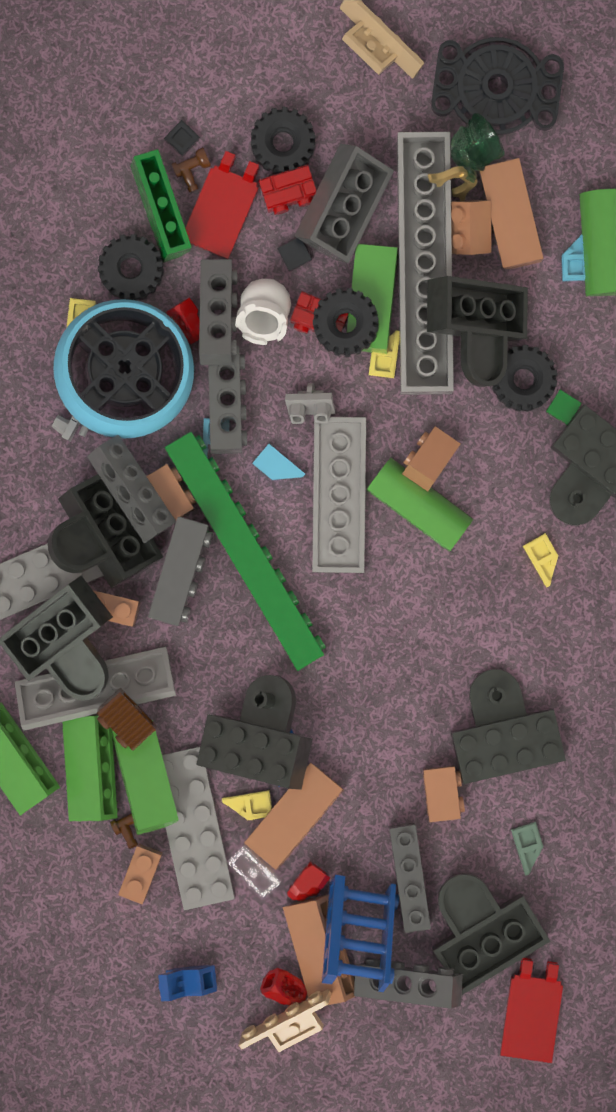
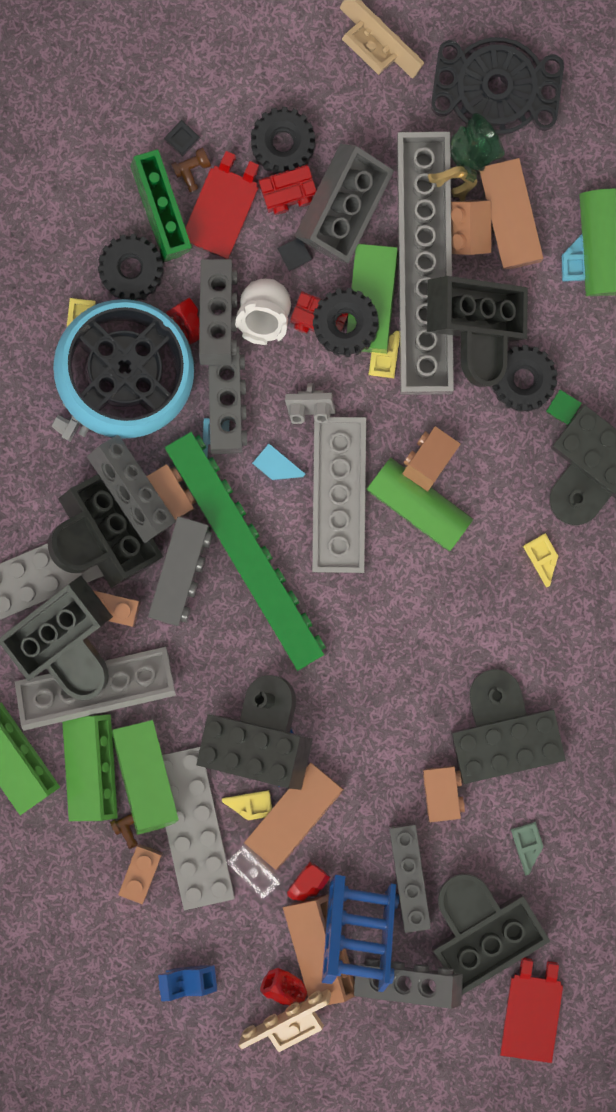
(125, 719): reddish brown brick -> none

